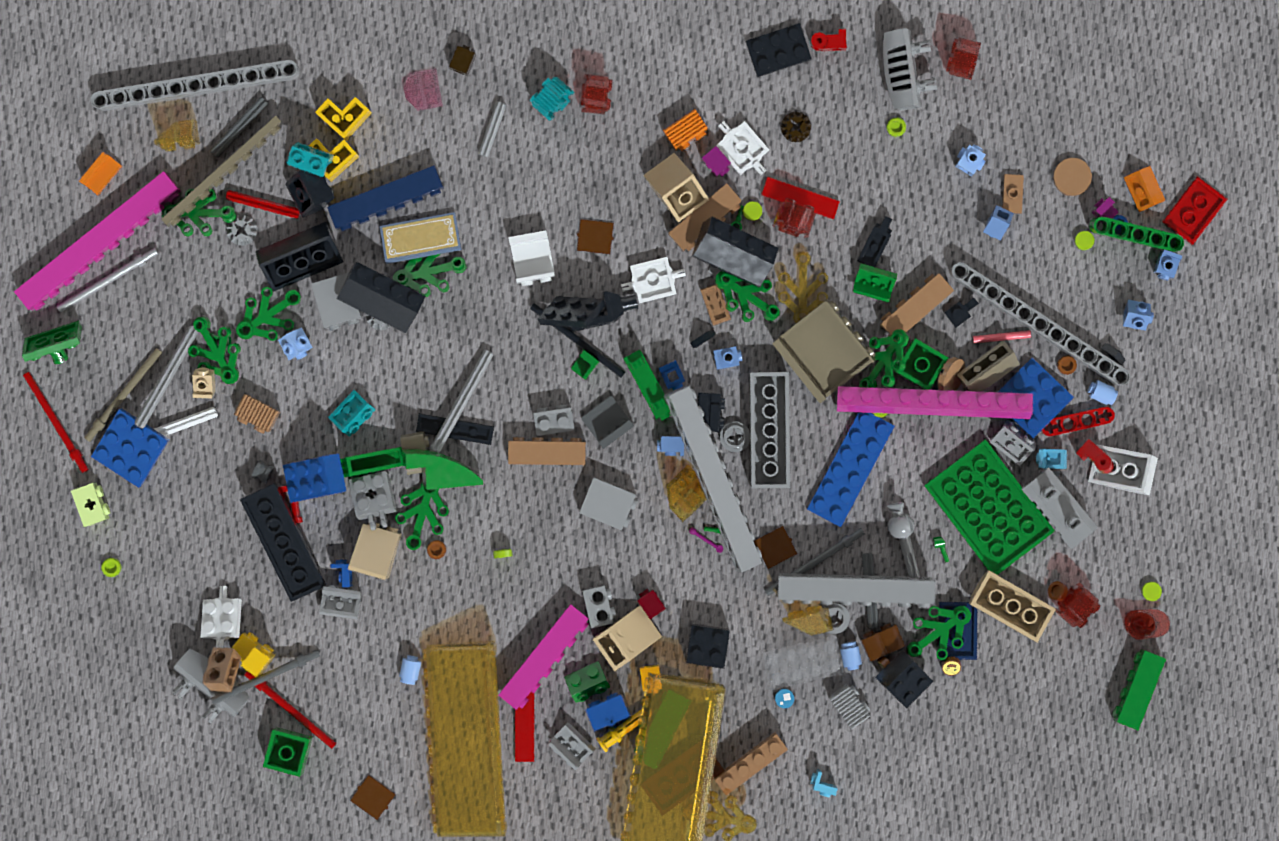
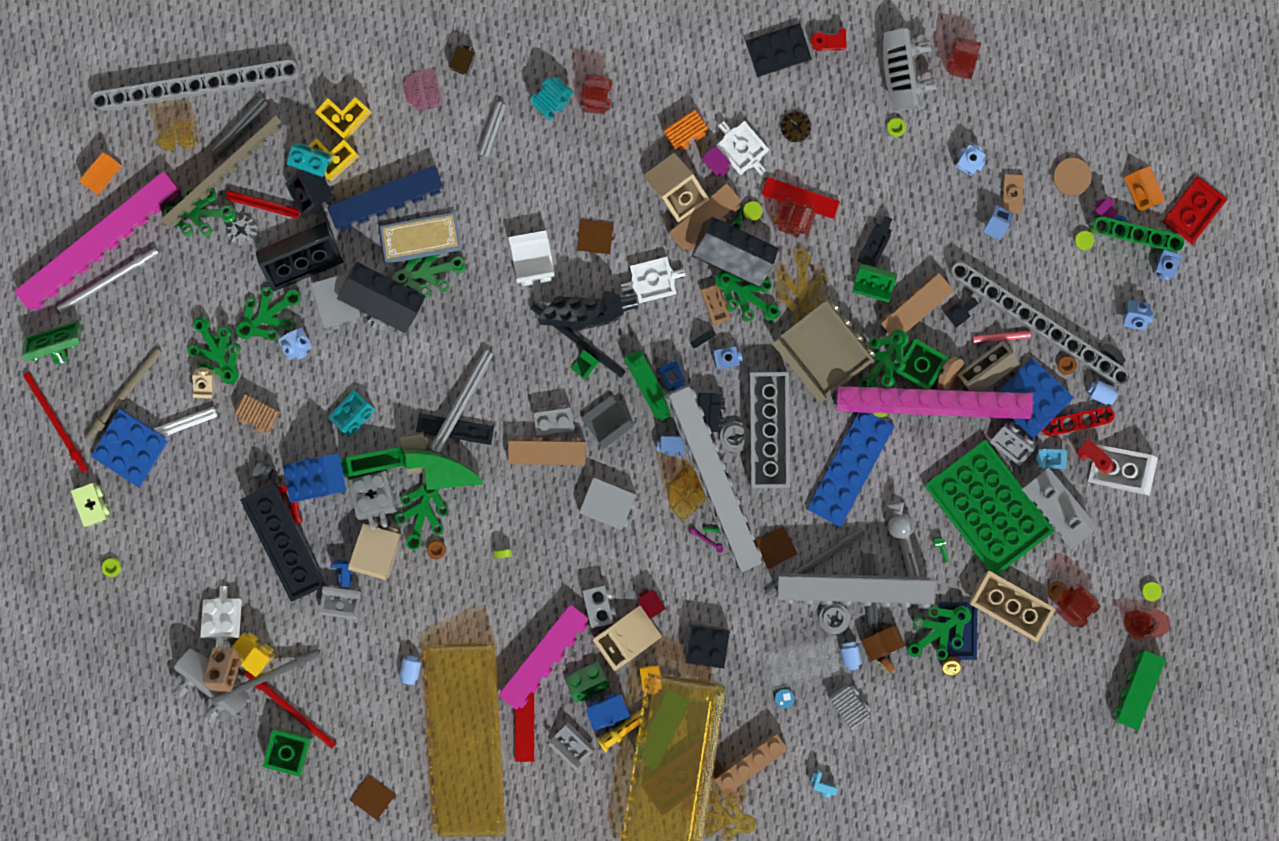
(166, 377): light grey axle -> none
(813, 621): clear yellow slope -> none
(904, 679): black brick -> none

